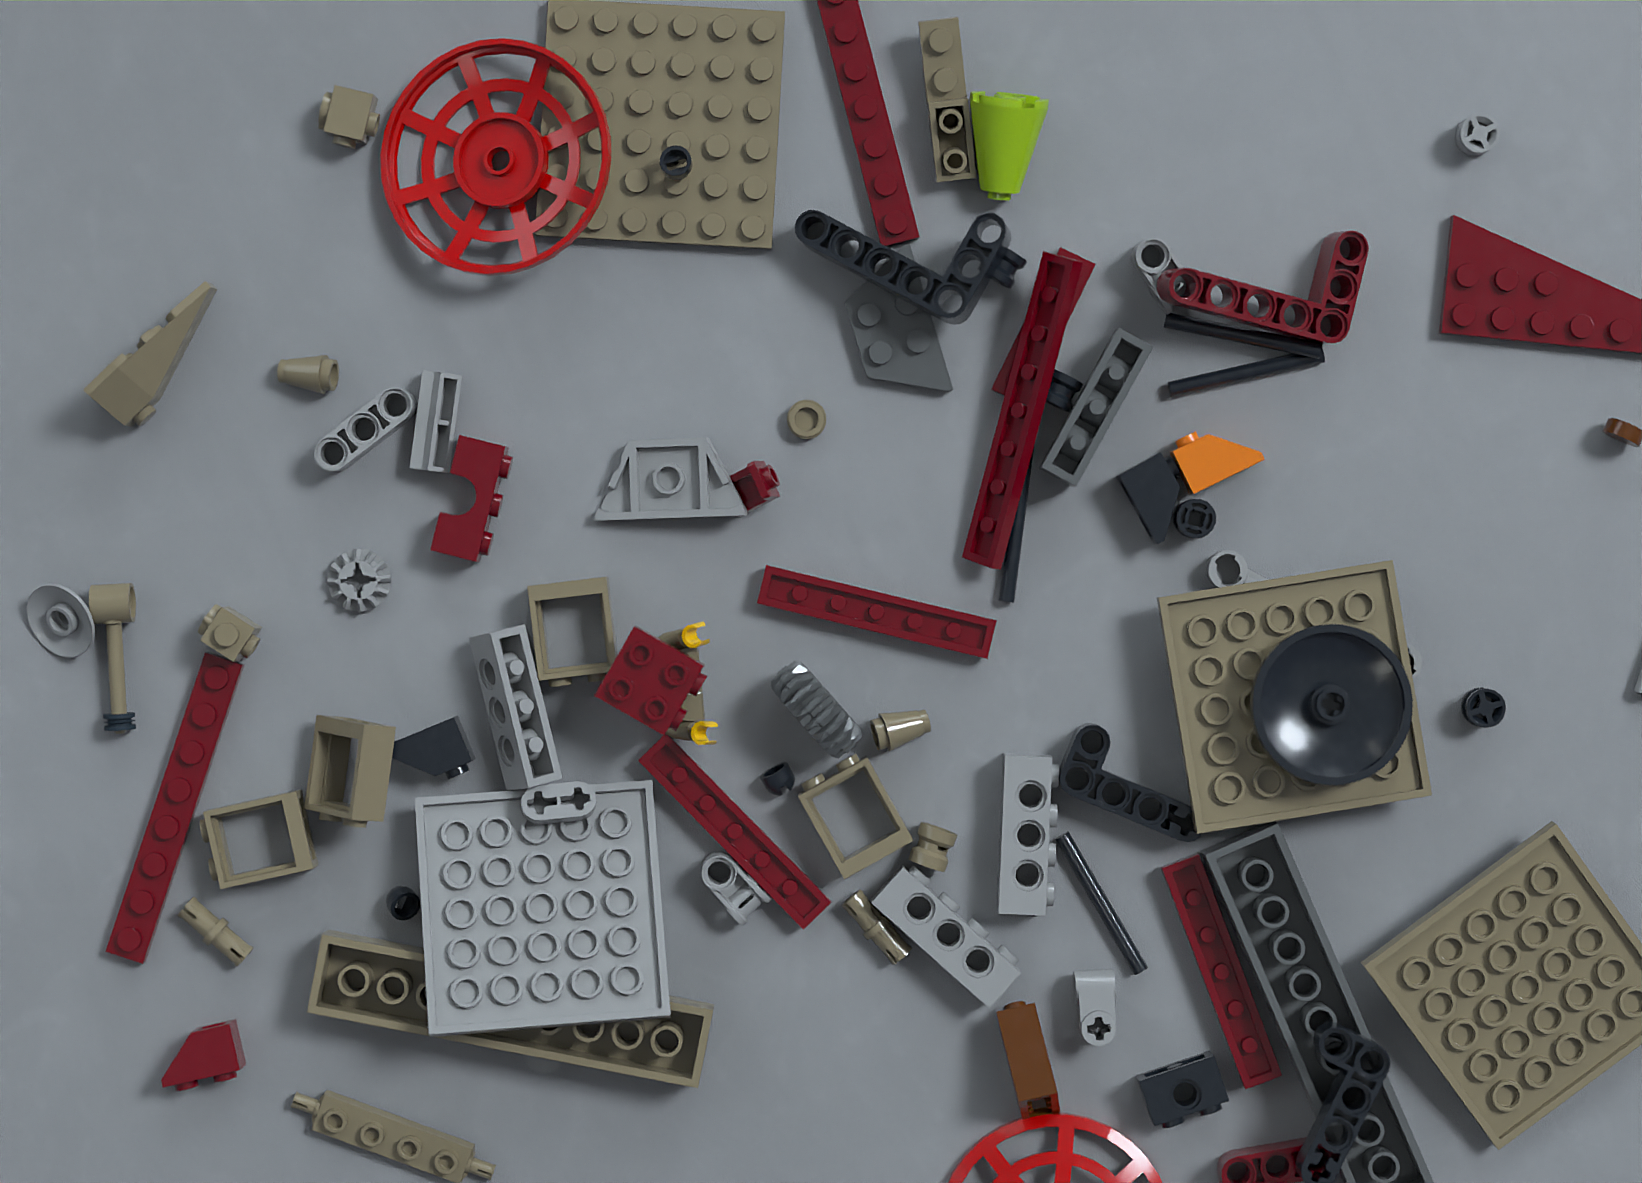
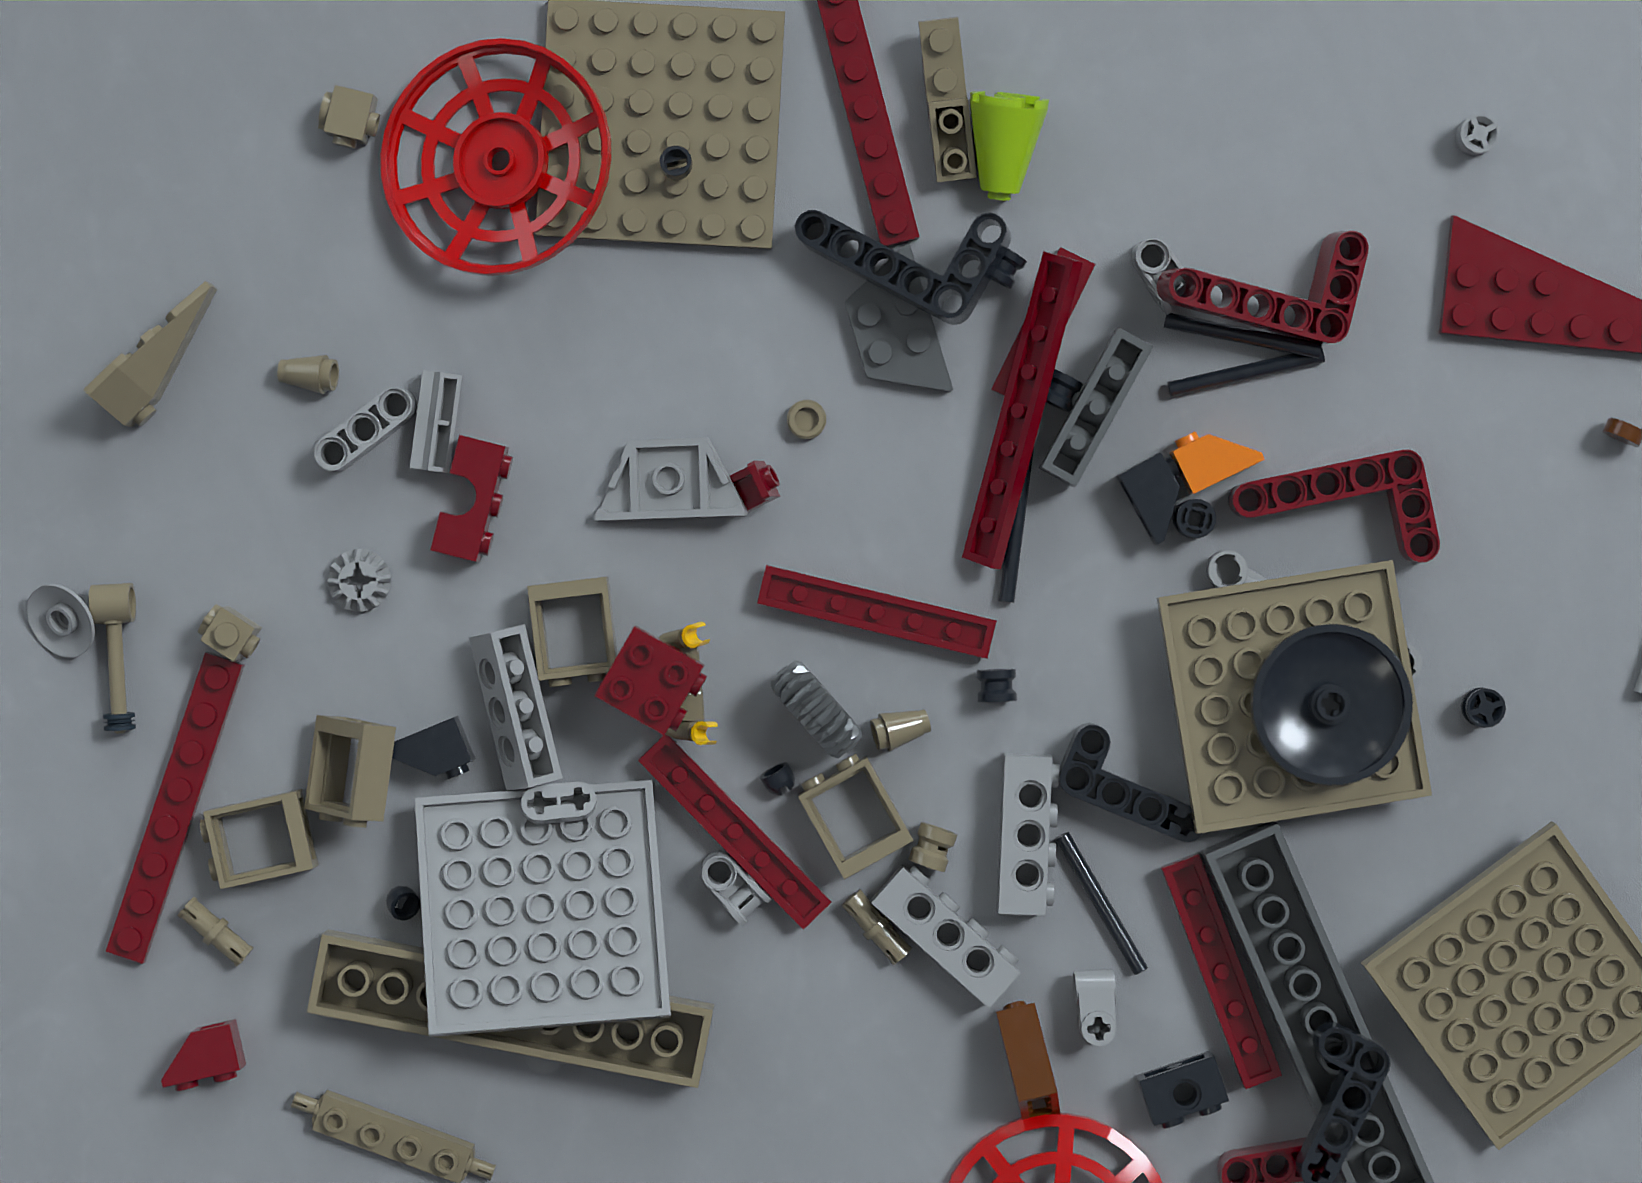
(996, 685): none -> black wheel
(1347, 486): none -> dark red beam

